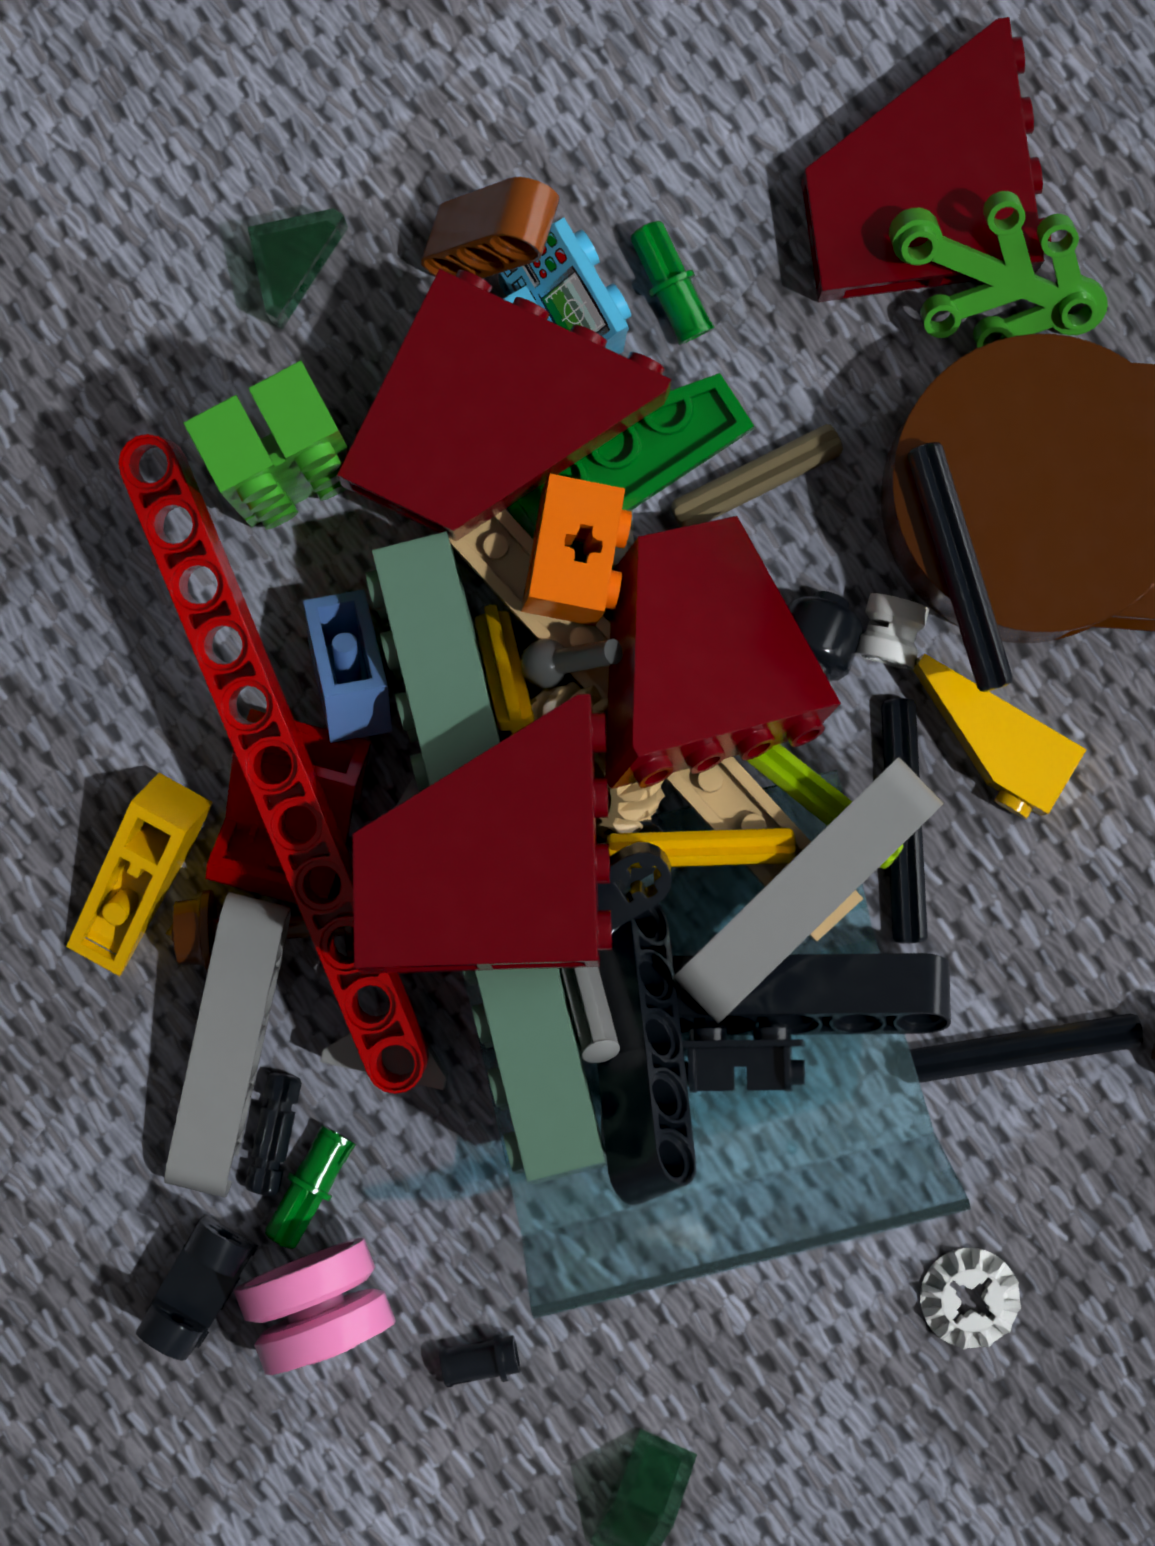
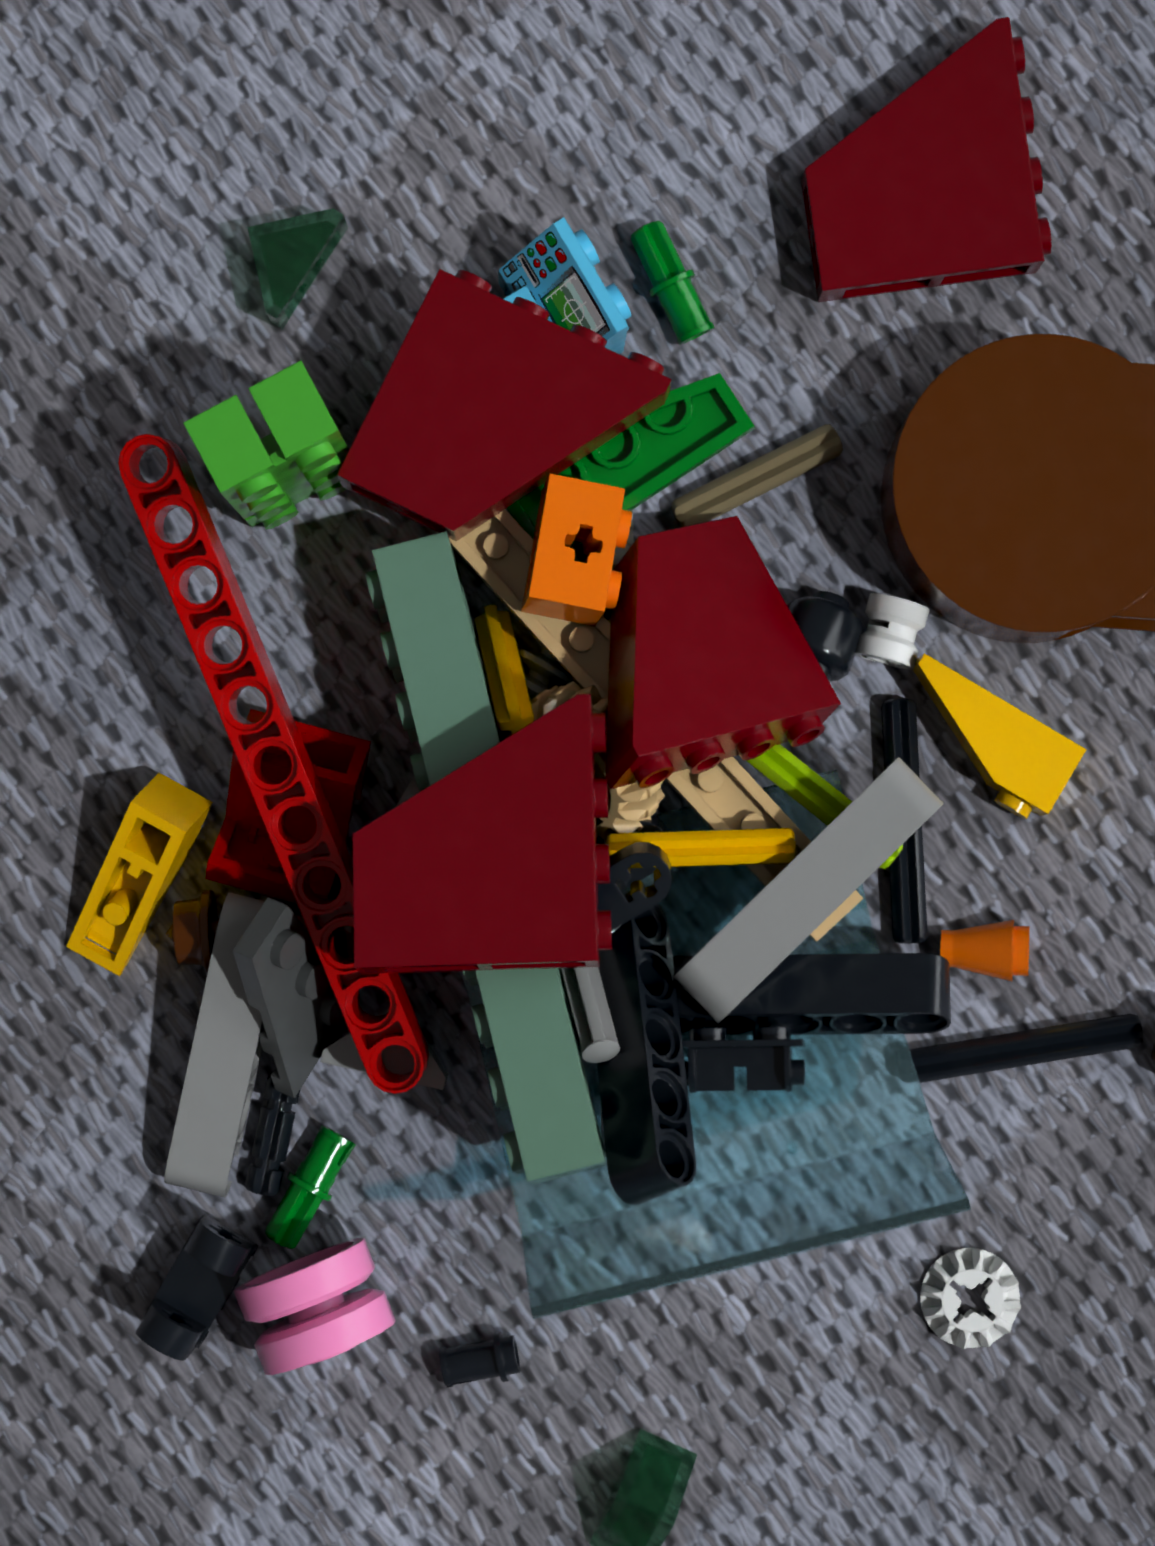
(290, 991): none -> dark grey wing
(347, 666): medium blue brick -> none
(492, 228): dark orange beam -> none
(548, 662): dark grey bar -> none
(960, 567): black axle -> none
(988, 949): none -> orange cone
(1005, 279): bright green plant -> none

